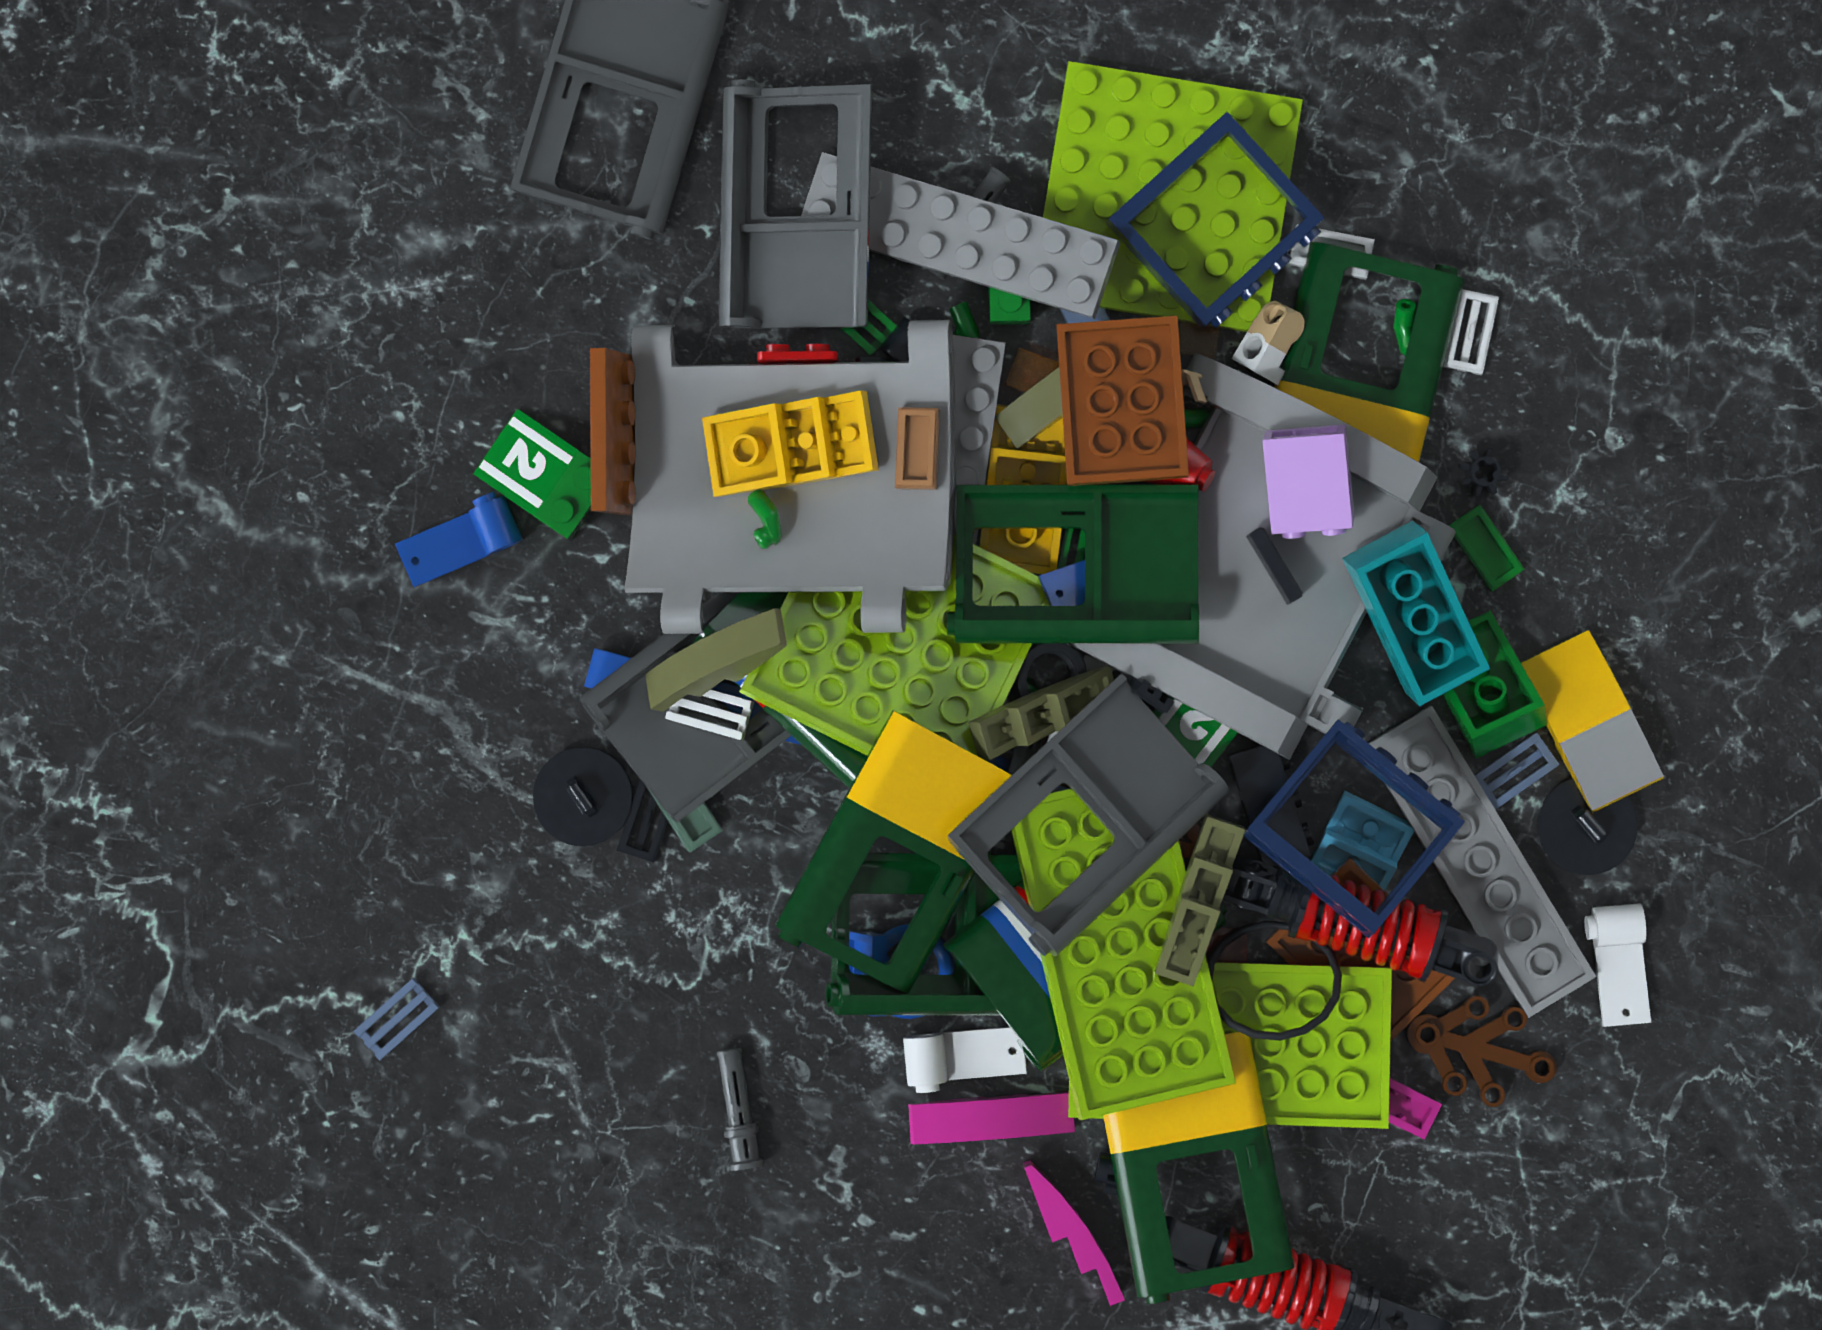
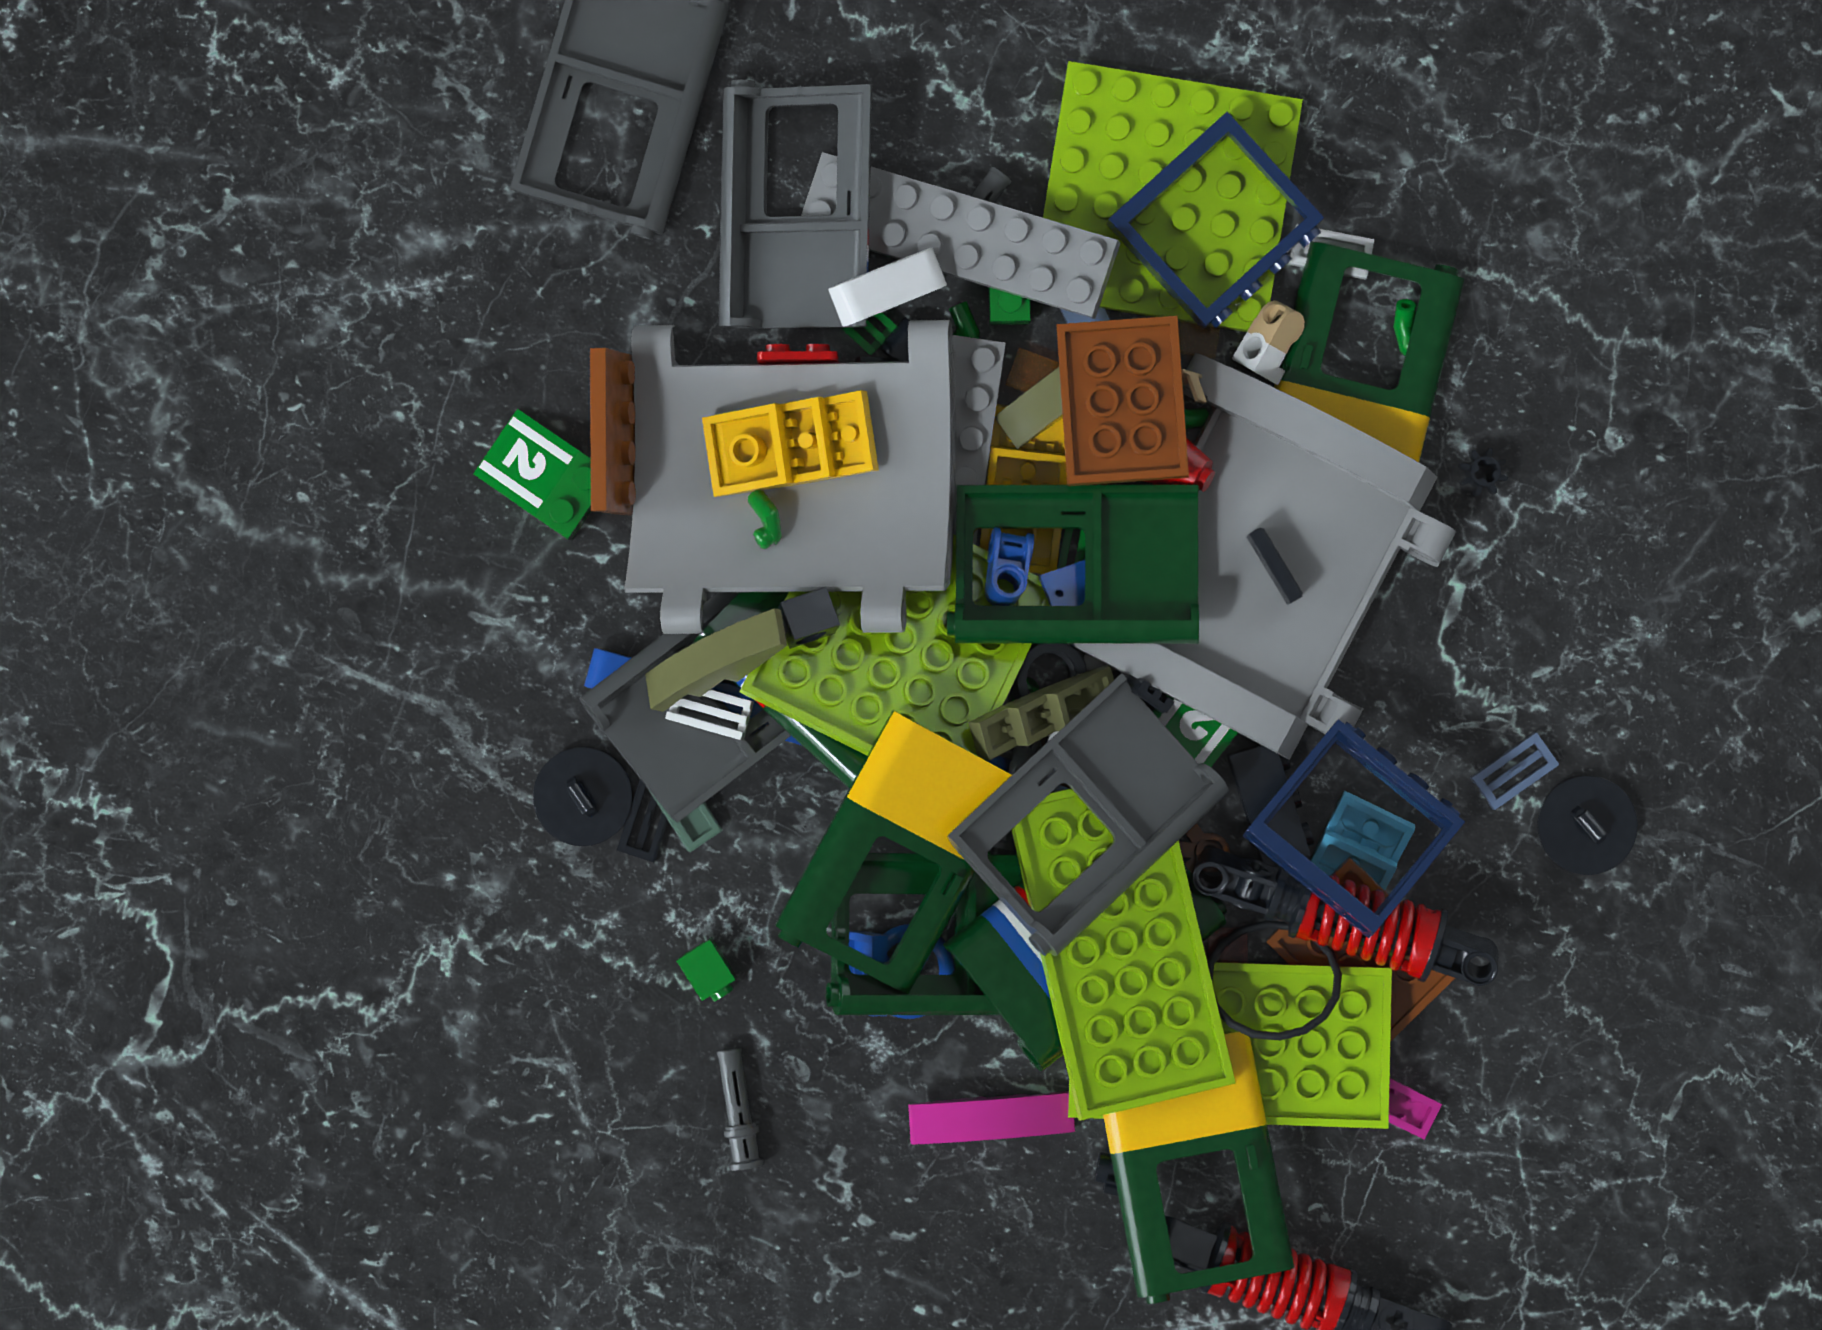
(371, 1041): sand blue tile -> none
(460, 541): blue door -> none
(708, 970): none -> green brick
(808, 617): none -> black brick
(887, 287): none -> white beam
(917, 448): medium nougat tile -> none
(961, 1055): white door -> none
(1008, 560): none -> blue piece
(1064, 1221): dark pink slope -> none
(1199, 900): olive slope -> none
(1308, 480): lavender brick -> none
(1416, 613): teal brick -> none
(1463, 364): white tile -> none
(1474, 1047): reddish brown plant -> none
(1485, 548): green tile -> none
(1487, 869): light grey plate -> none
(1498, 702): green slope -> none
(1592, 722): slope -> none
(1620, 963): white door -> none

